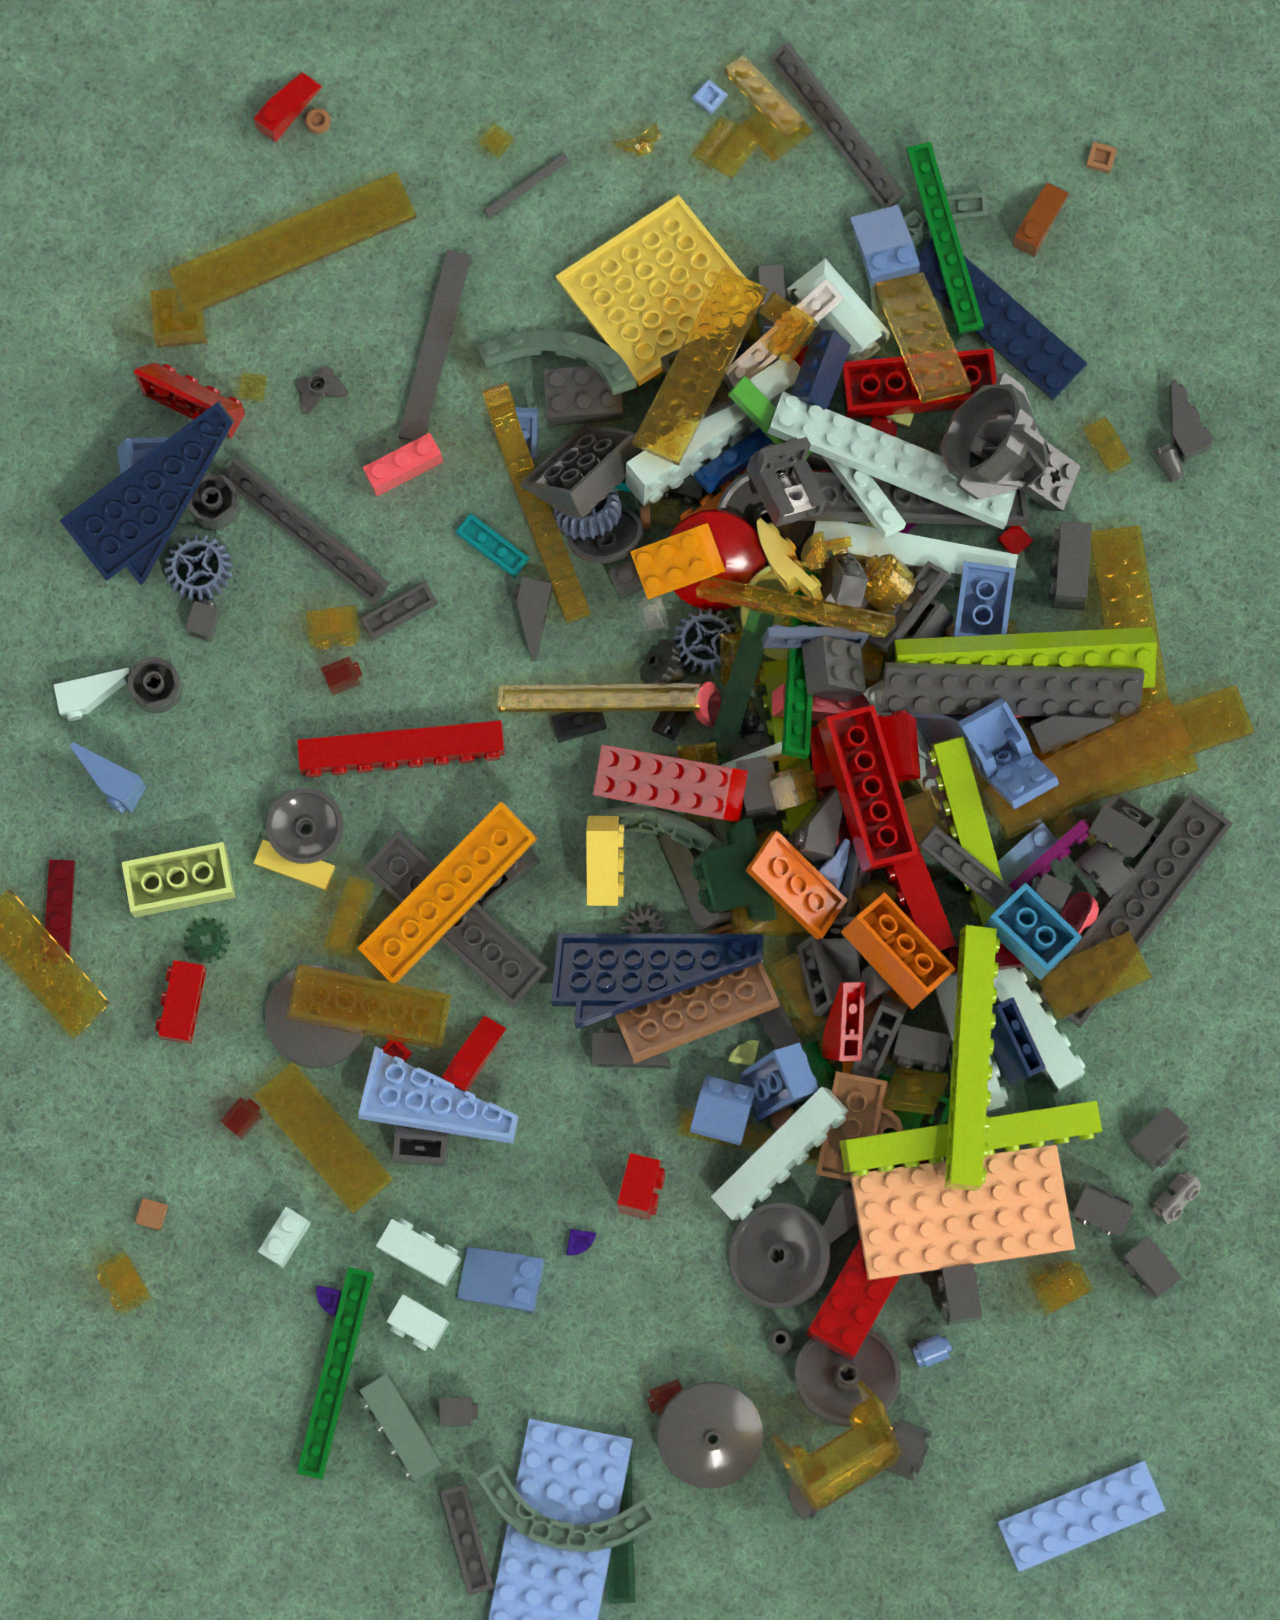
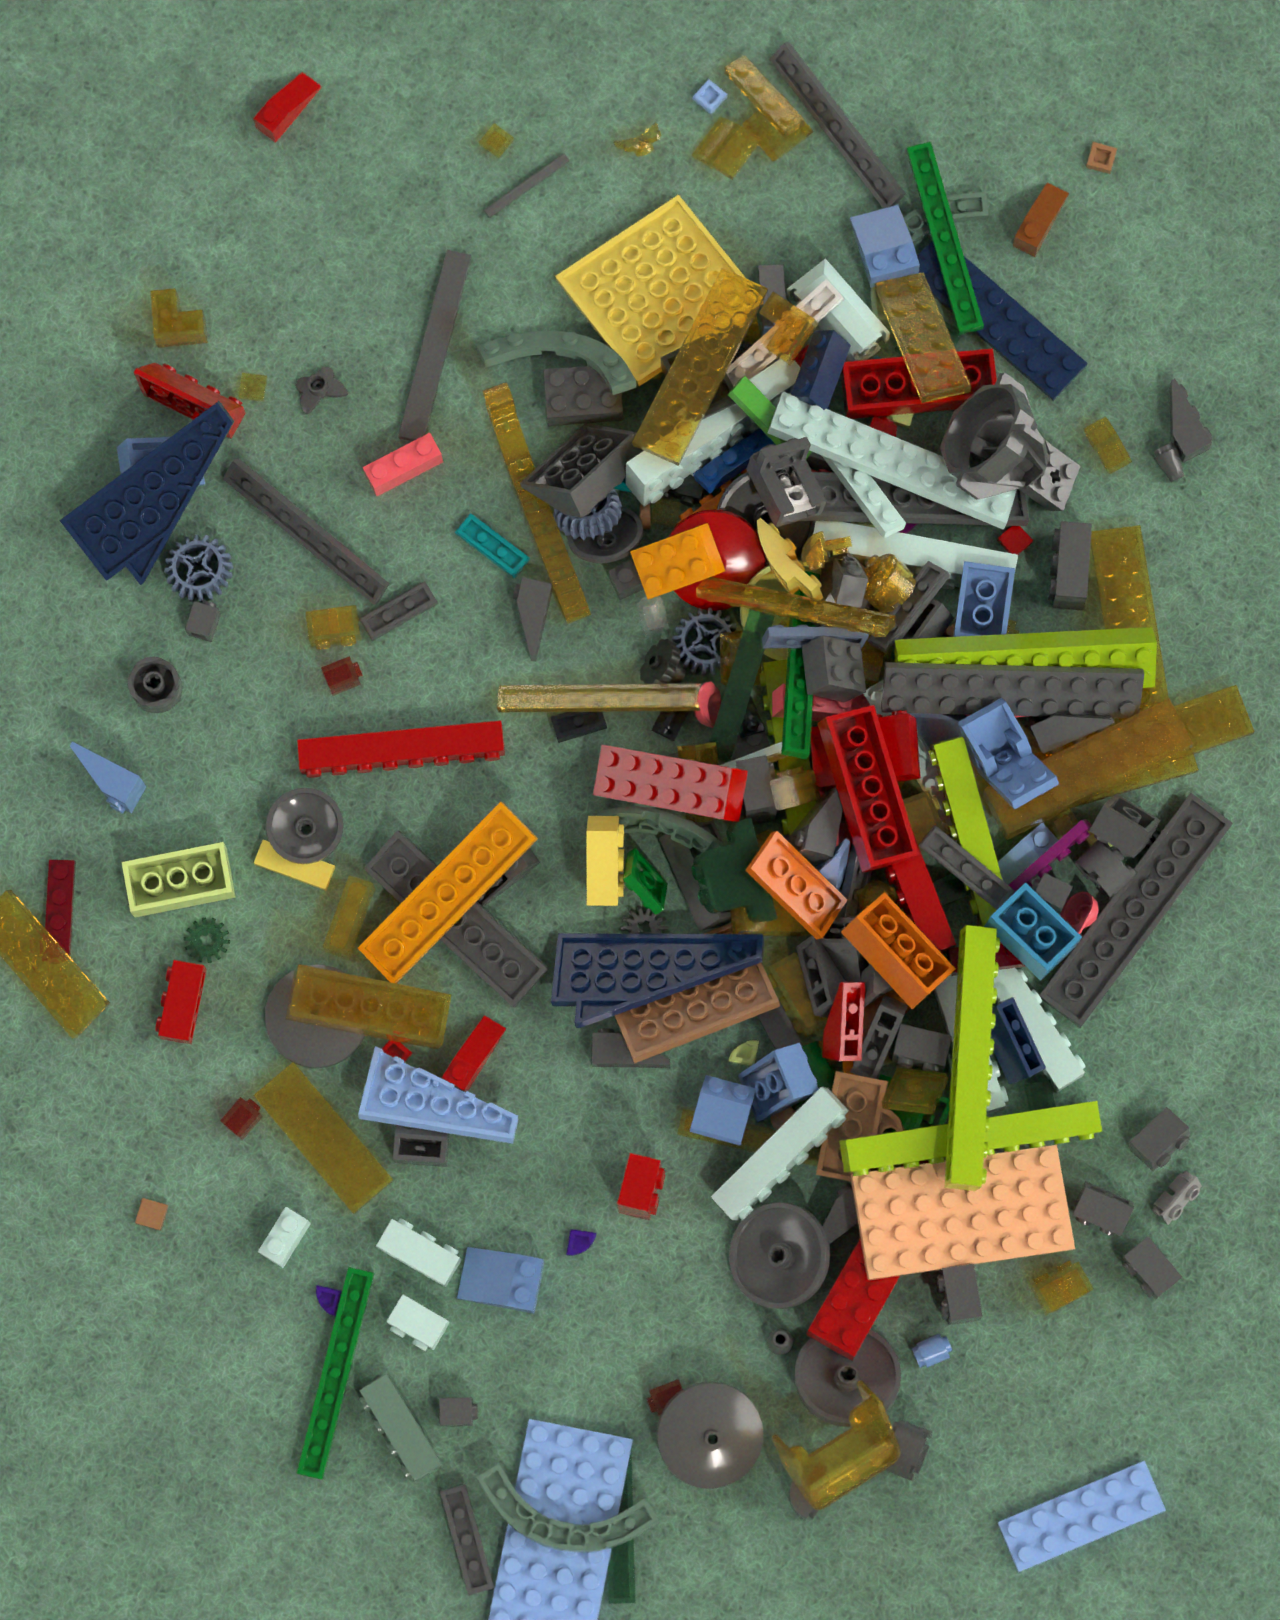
(86, 693): light aqua slope -> none
(124, 1283): clear yellow brick -> none
(220, 513): dark grey brick -> none
(293, 243): clear yellow plate -> none
(317, 121): medium nougat tile -> none
(530, 427): medium blue slope -> none
(645, 881): none -> green plate
(1094, 975): clear yellow plate -> none

